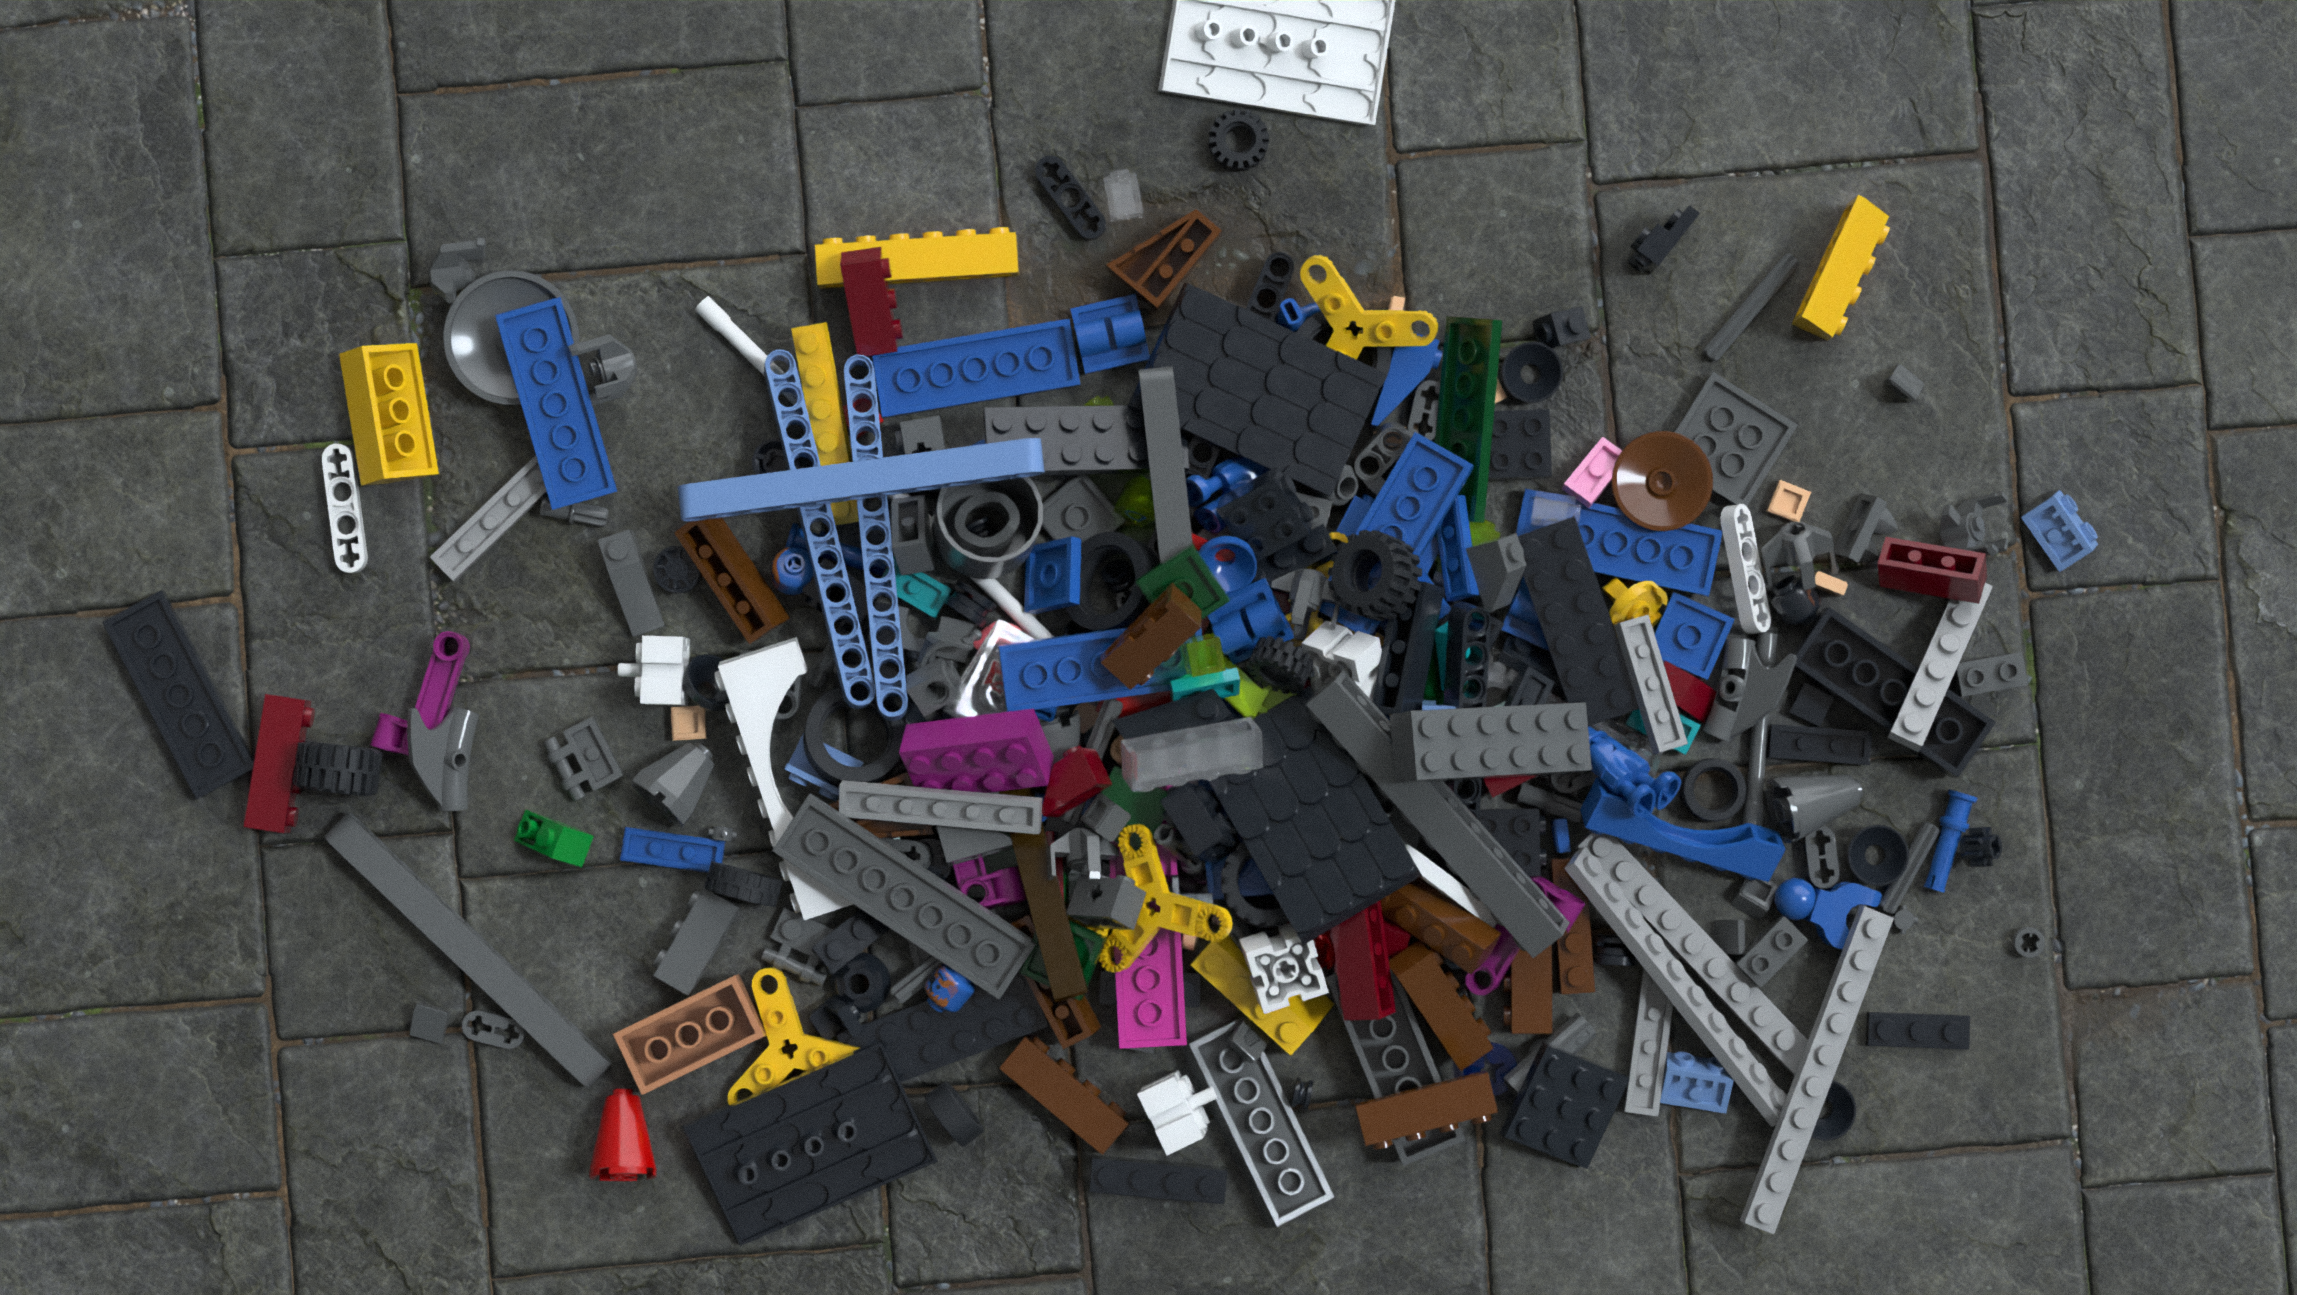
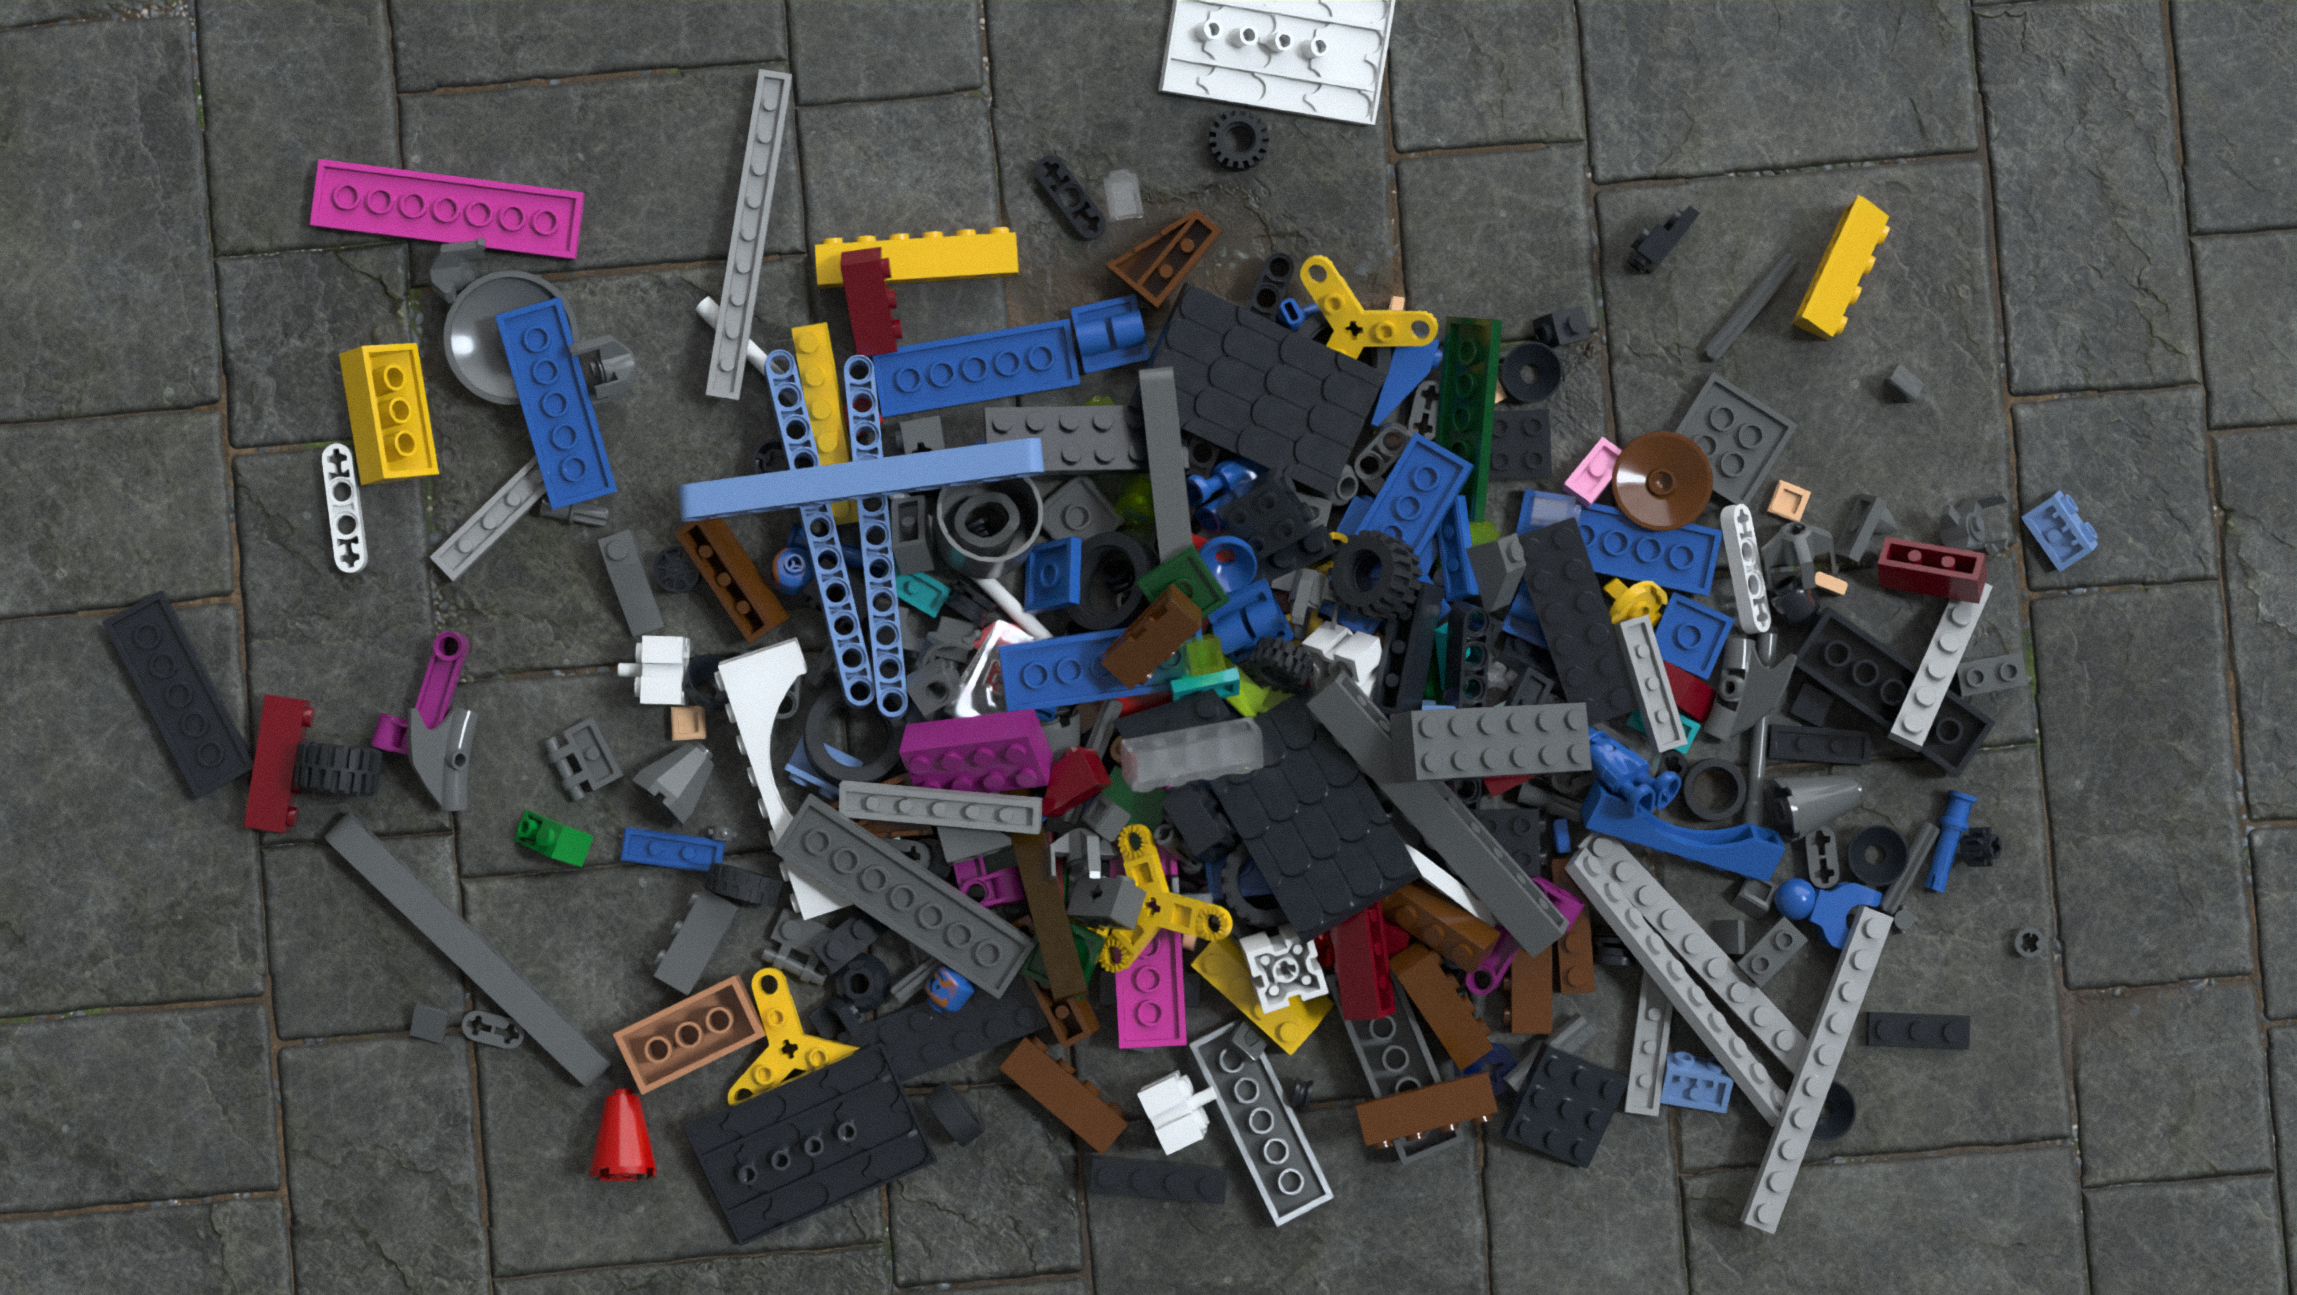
(447, 209): none -> dark pink plate
(749, 235): none -> light grey plate
(1681, 761): none -> black bush

